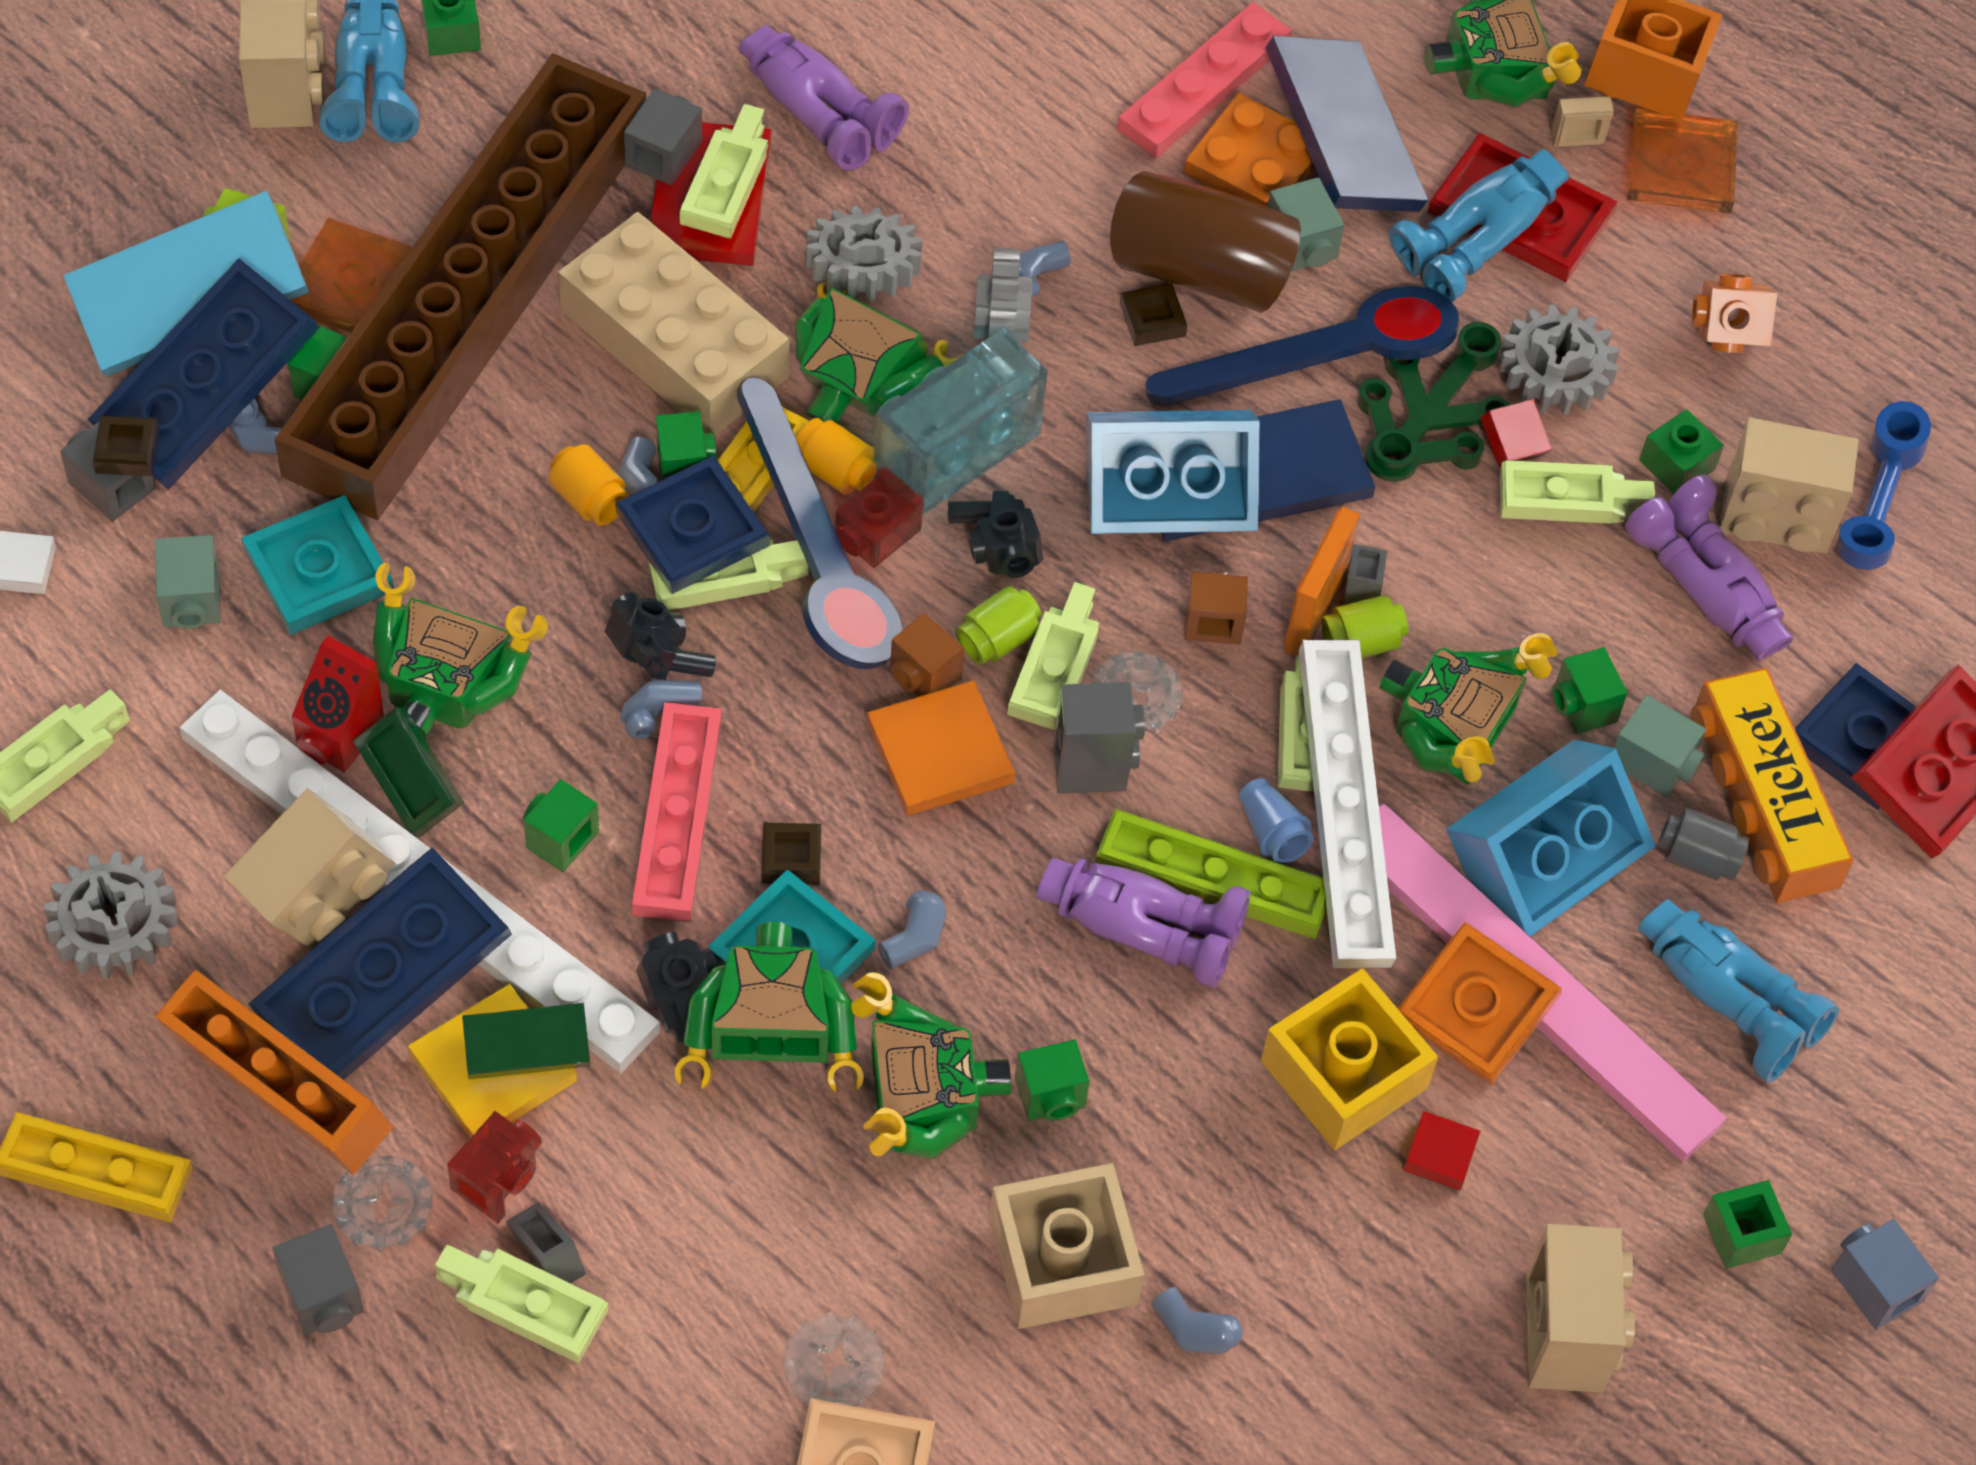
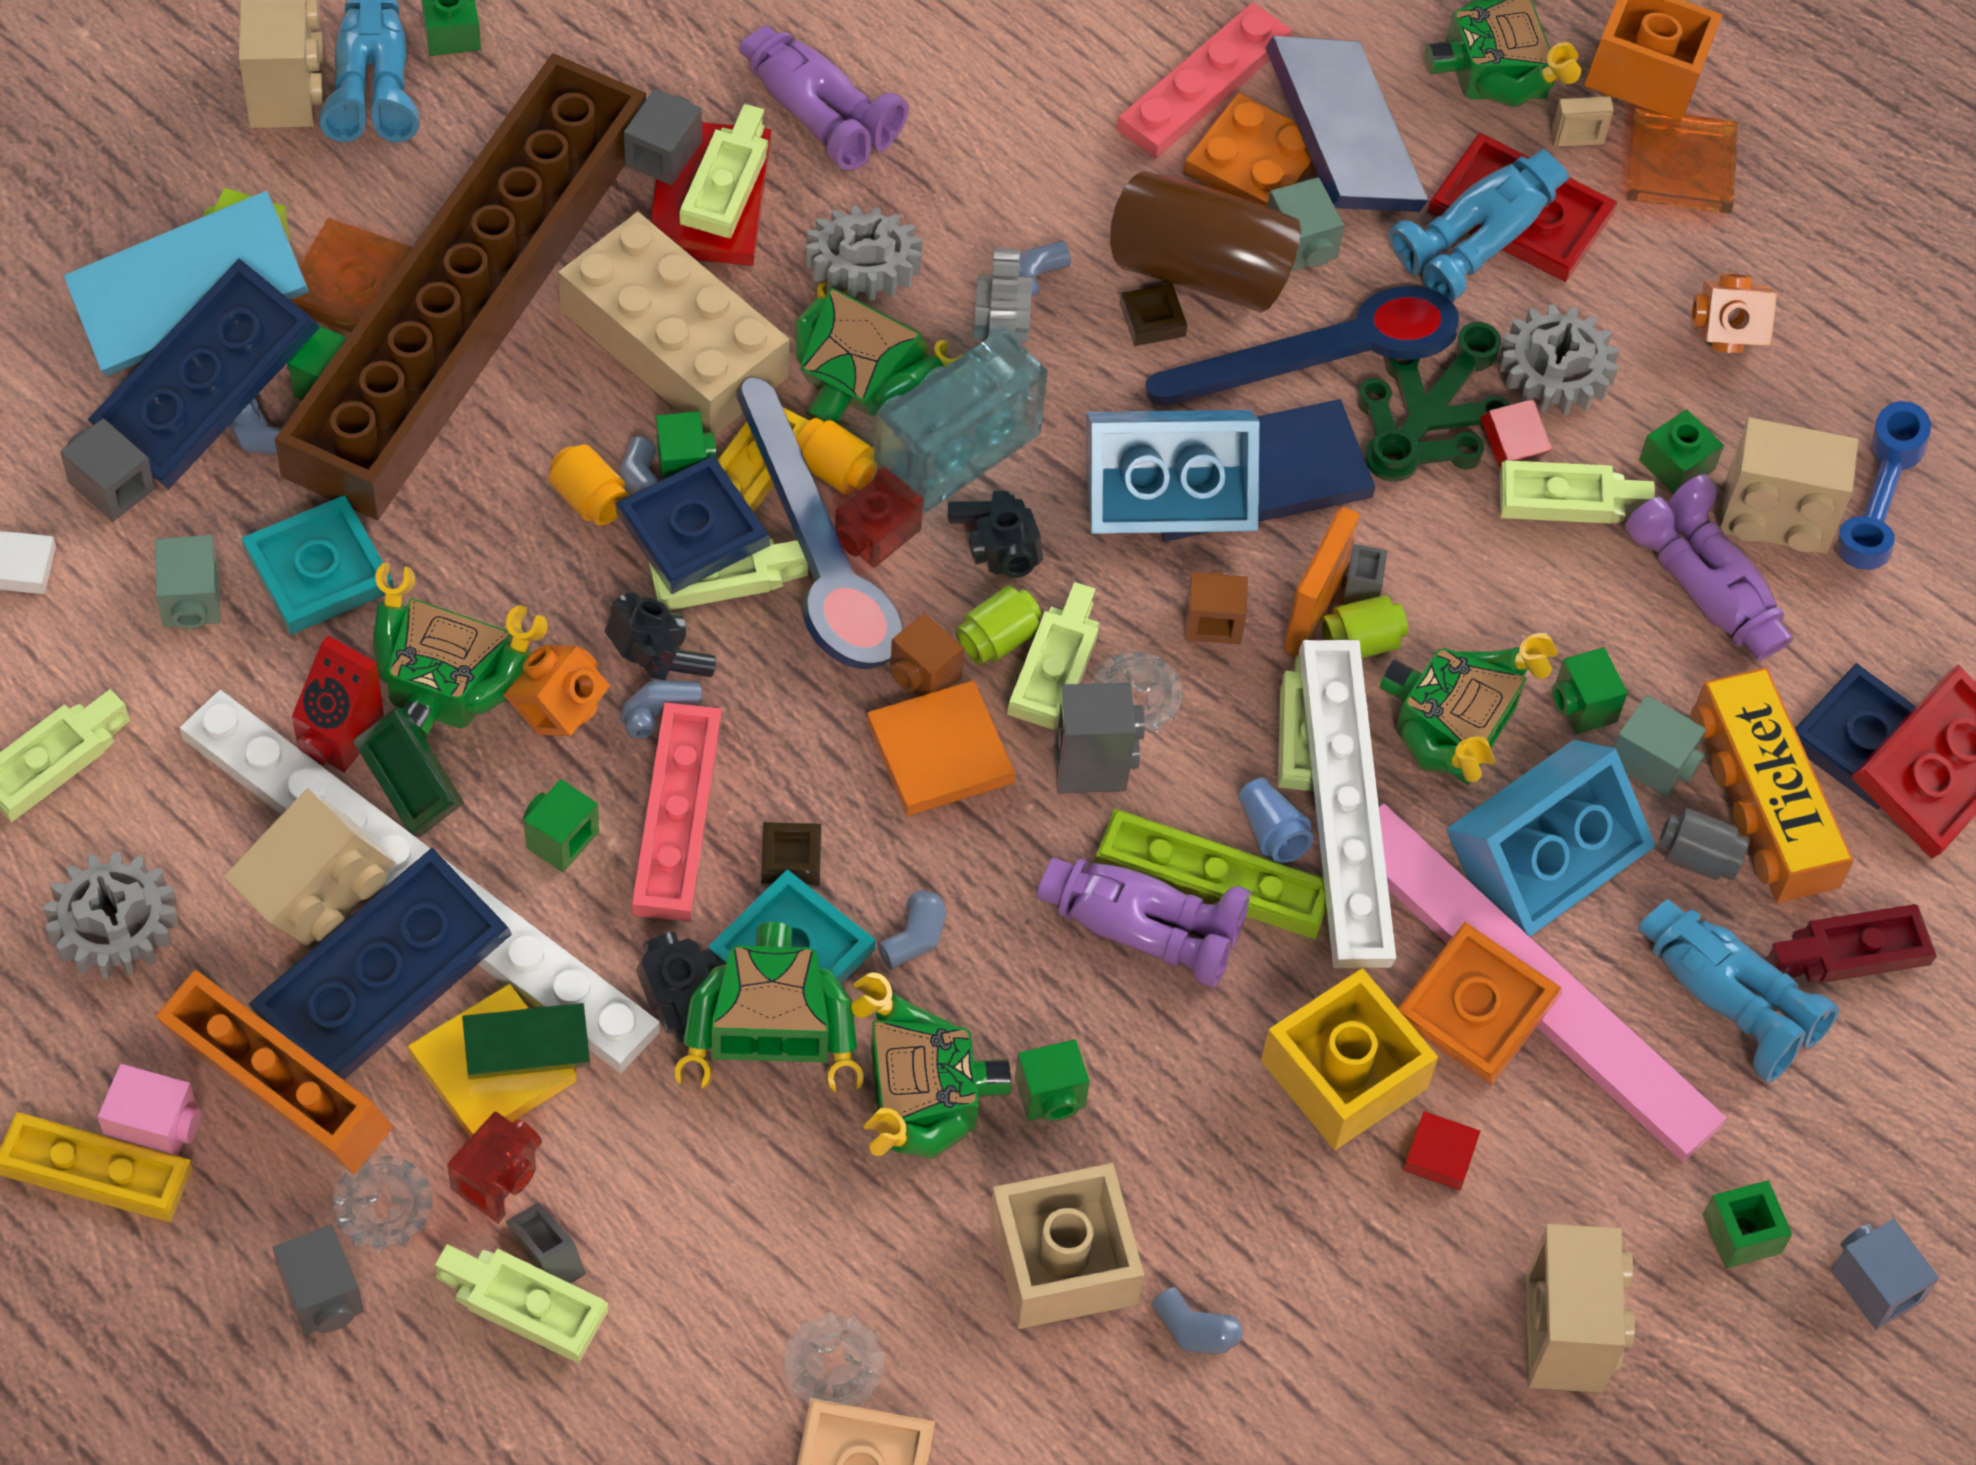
(126, 446): dark brown tile -> none
(150, 1110): none -> bright pink brick
(557, 689): none -> orange brick
(1856, 945): none -> dark red hinge

